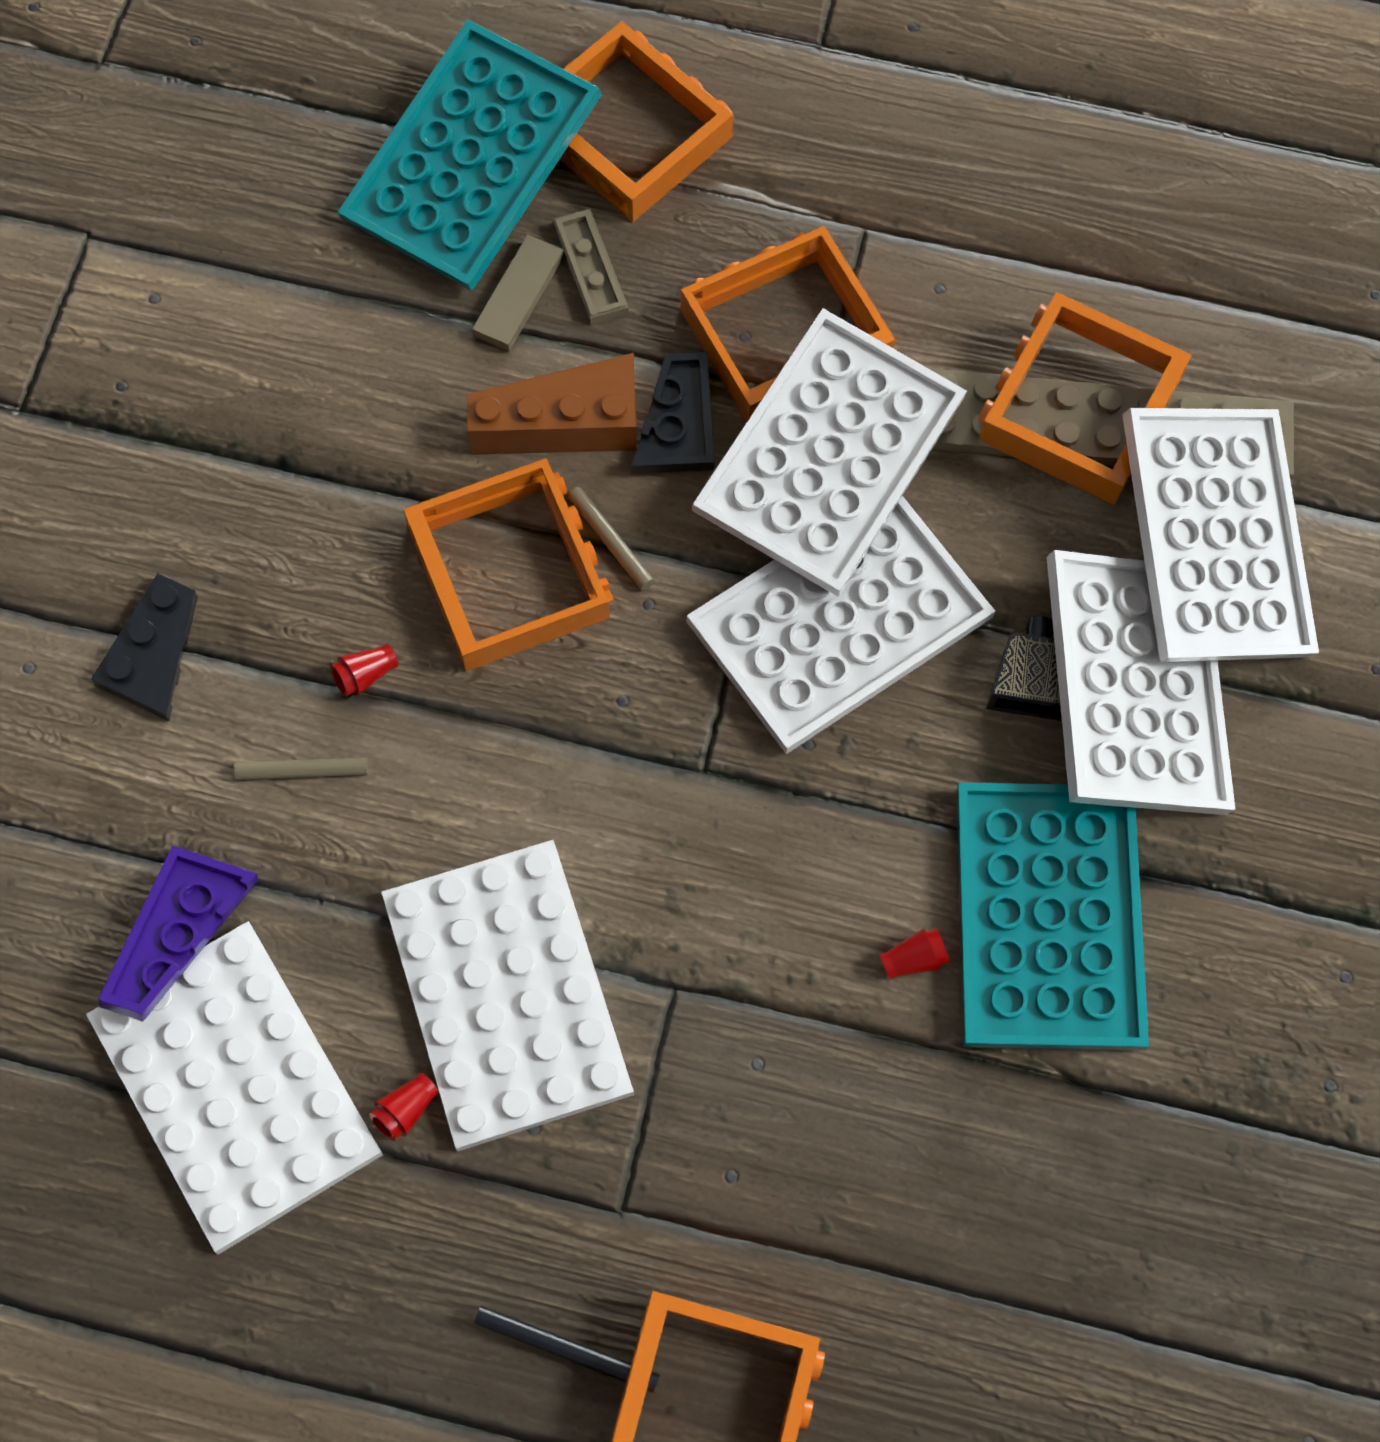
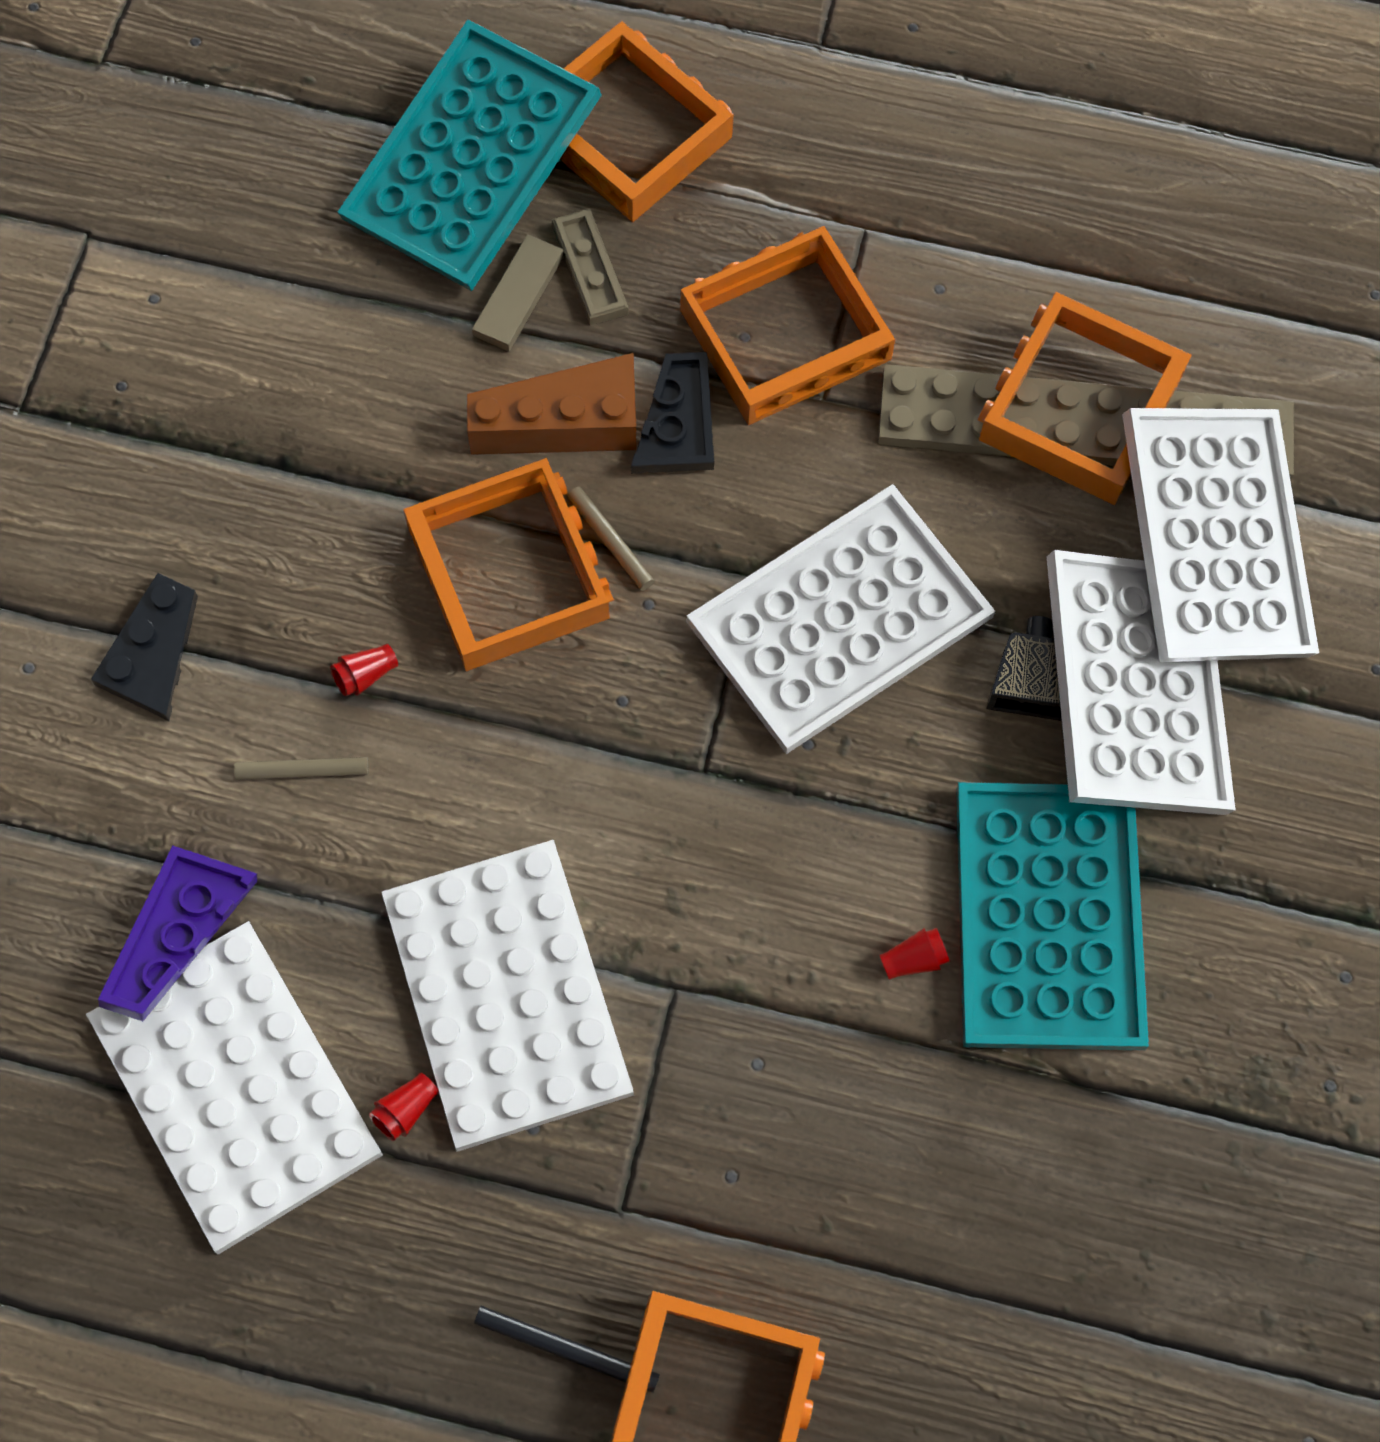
(829, 452): white plate -> none

